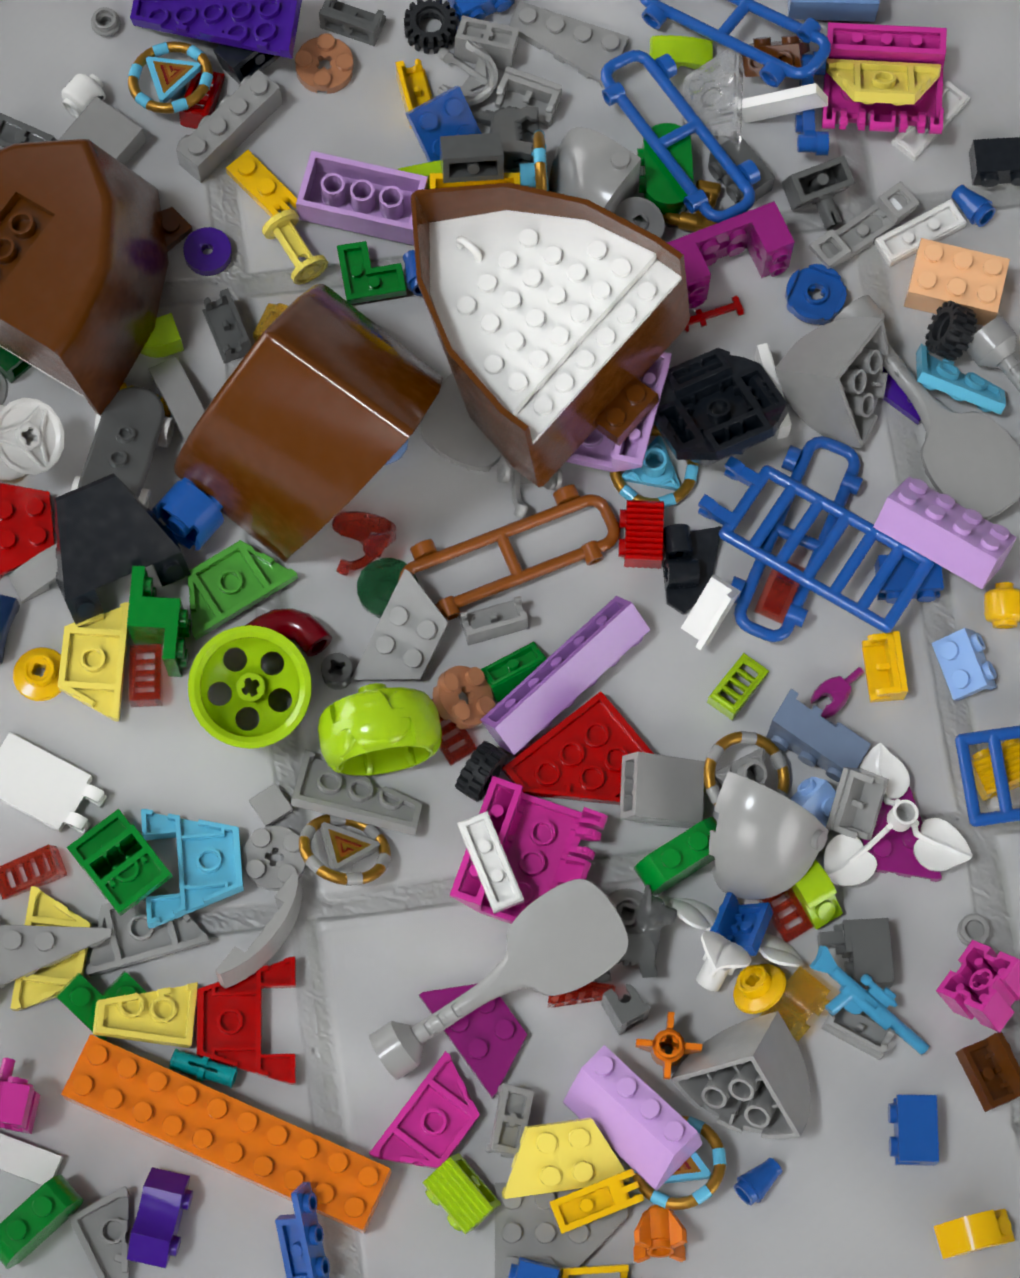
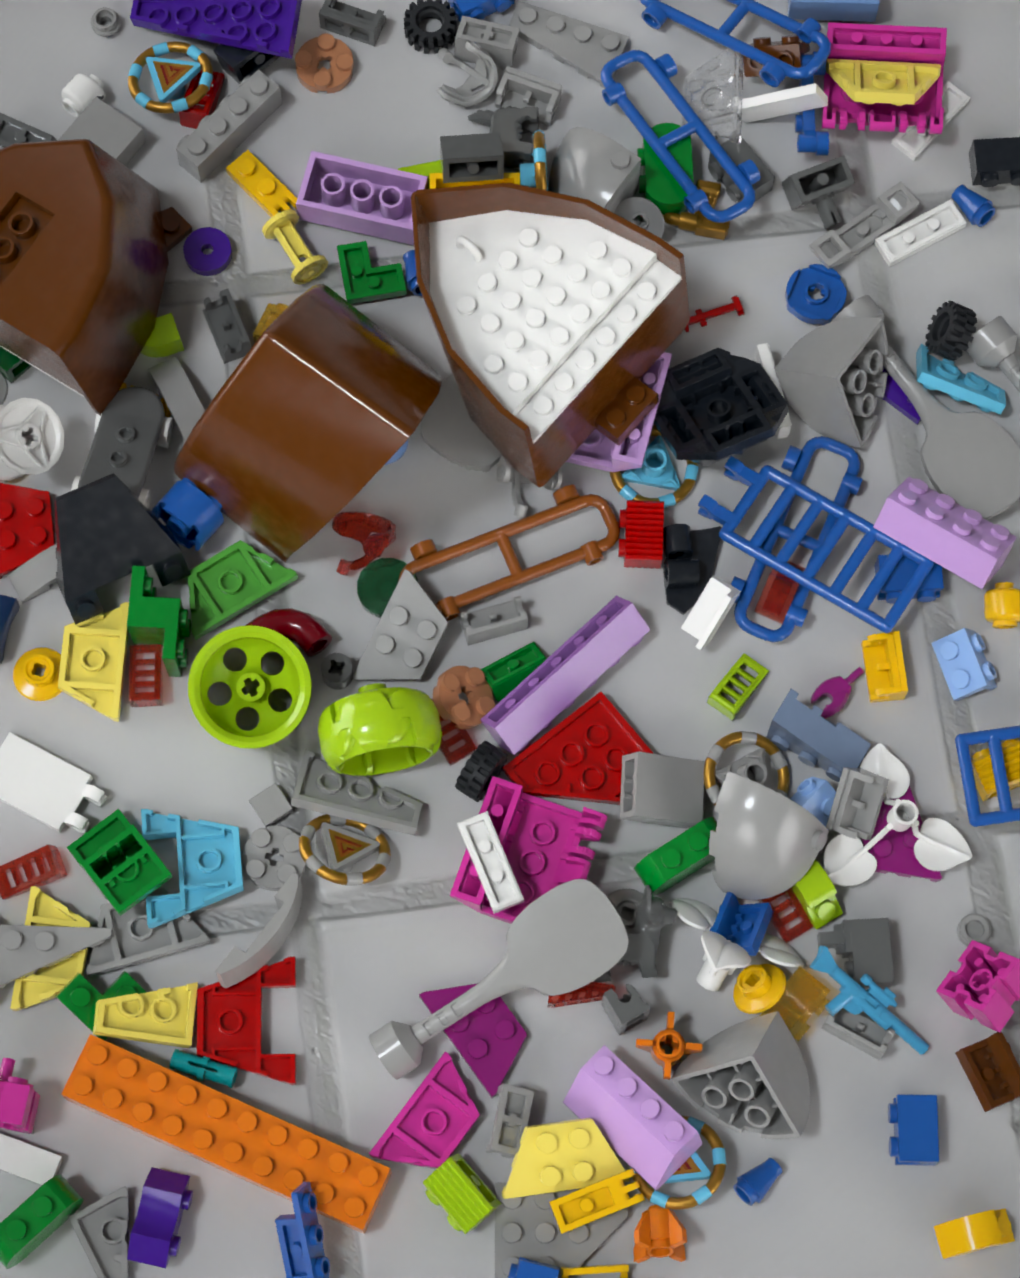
(412, 85): yellow hinge -> none
(441, 116): blue plate -> none
(684, 50): lime slope -> none
(758, 230): magenta plate -> none
(956, 275): light nougat brick -> none

